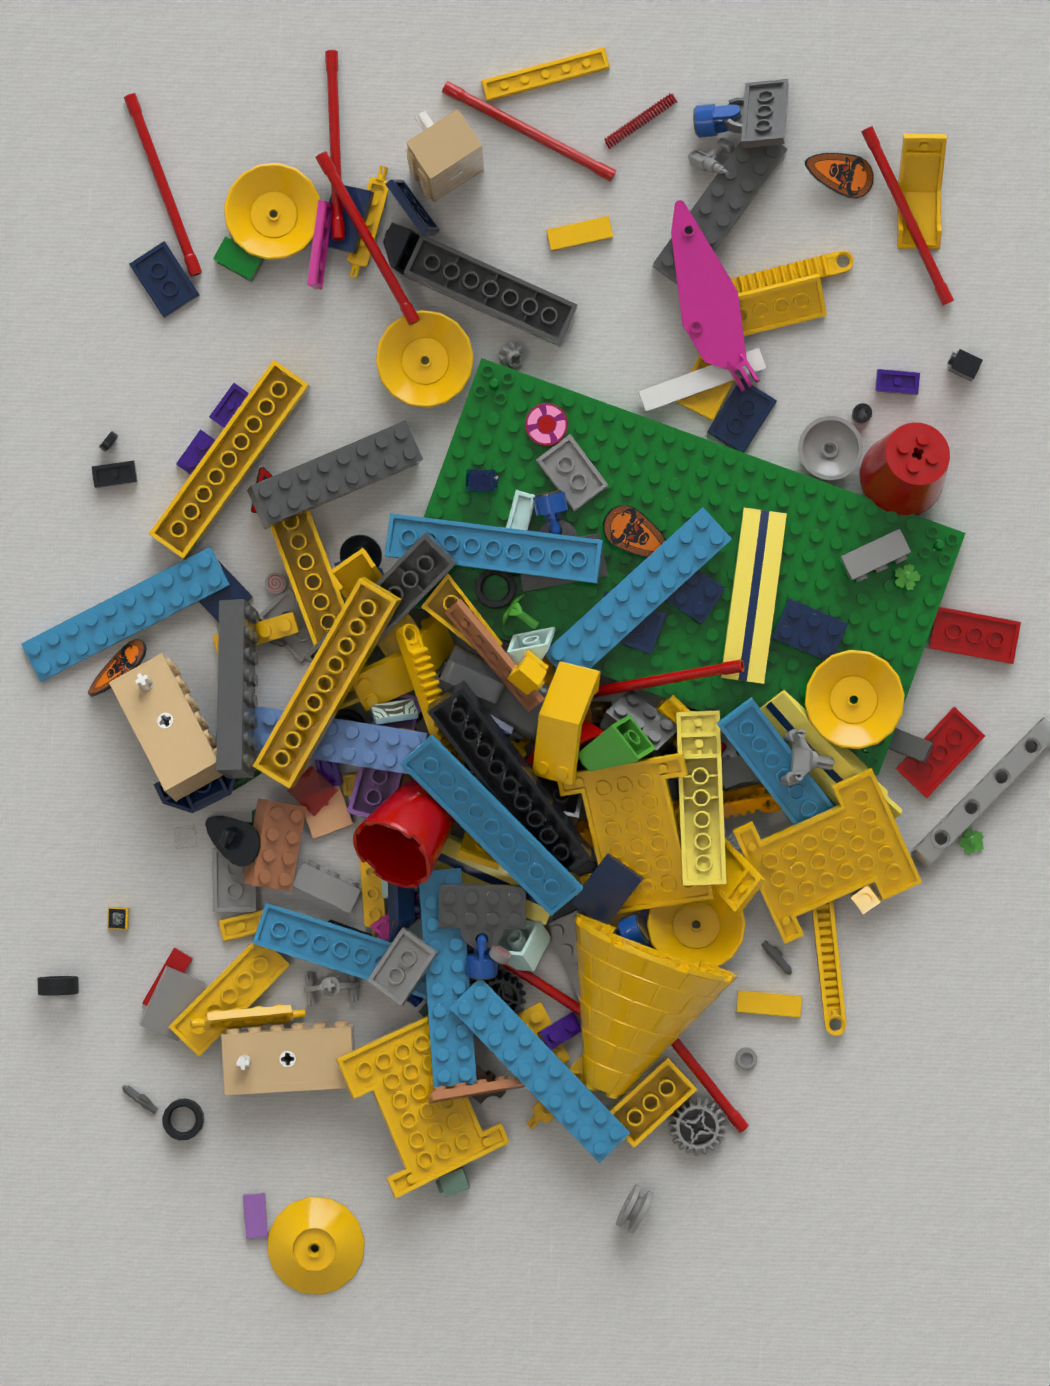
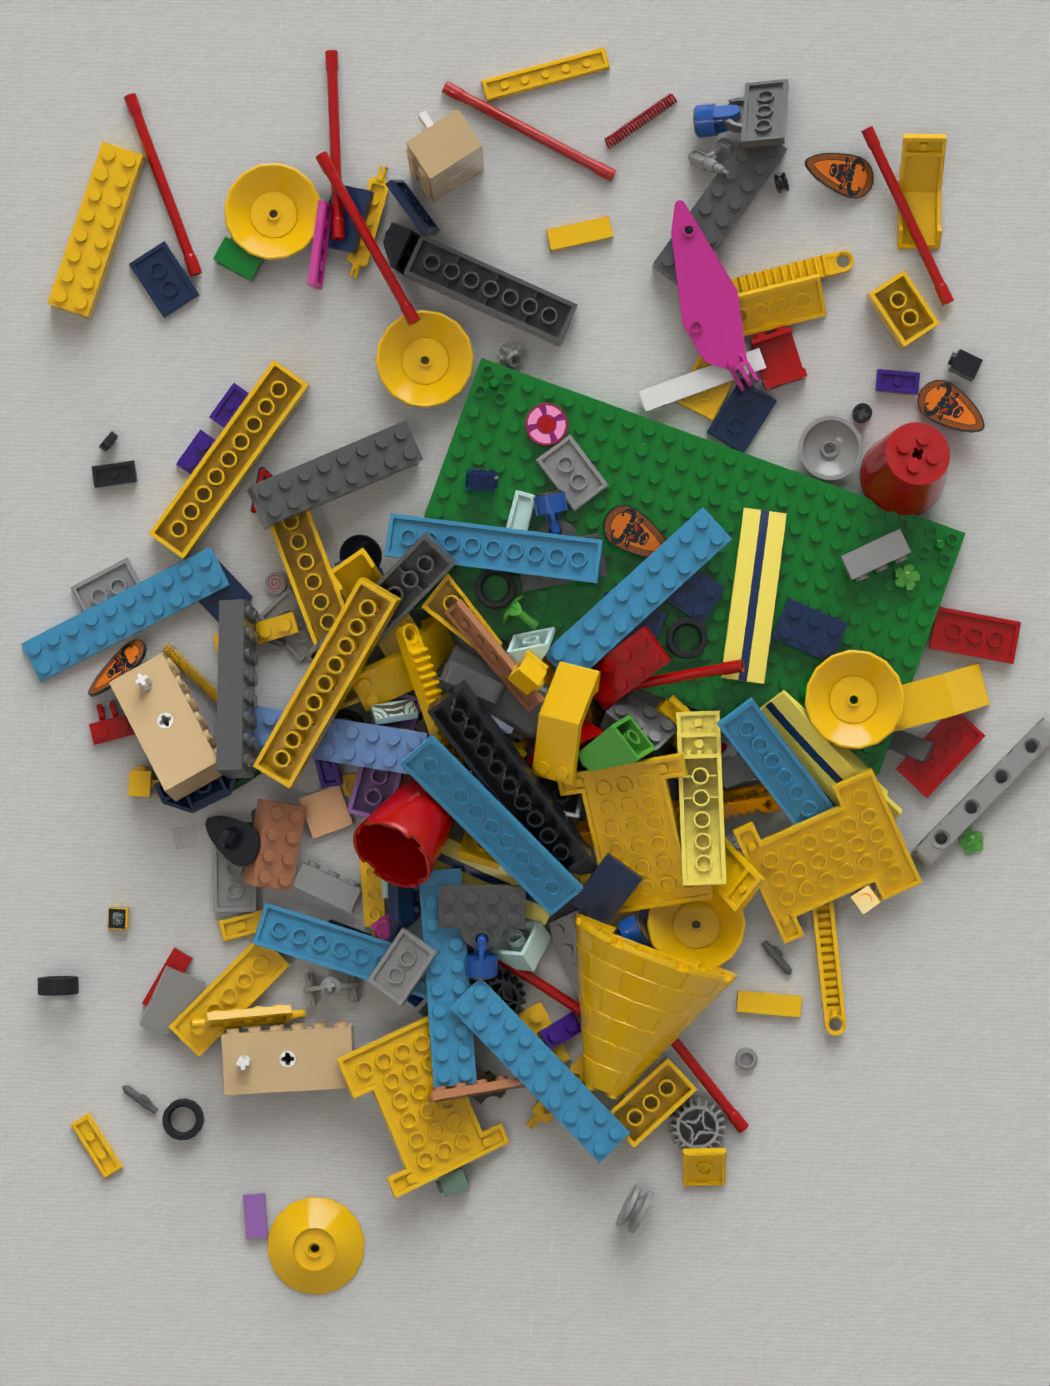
(96, 230): none -> yellow brick
(97, 1145): none -> yellow tile
(105, 584): none -> light grey tile
(111, 728): none -> red hinge
(141, 782): none -> yellow brick
(202, 685): none -> yellow piece
(313, 790): clear red piece -> none
(499, 954): light grey tile -> none
(628, 666): none -> red plate
(686, 622): none -> black tyre
(704, 1167): none -> yellow tile
(780, 358): none -> red panel
(781, 182): none -> black bush
(803, 758): light grey axle -> none
(902, 310): none -> yellow brick
(943, 696): none -> yellow windscreen
(949, 407): none -> shield

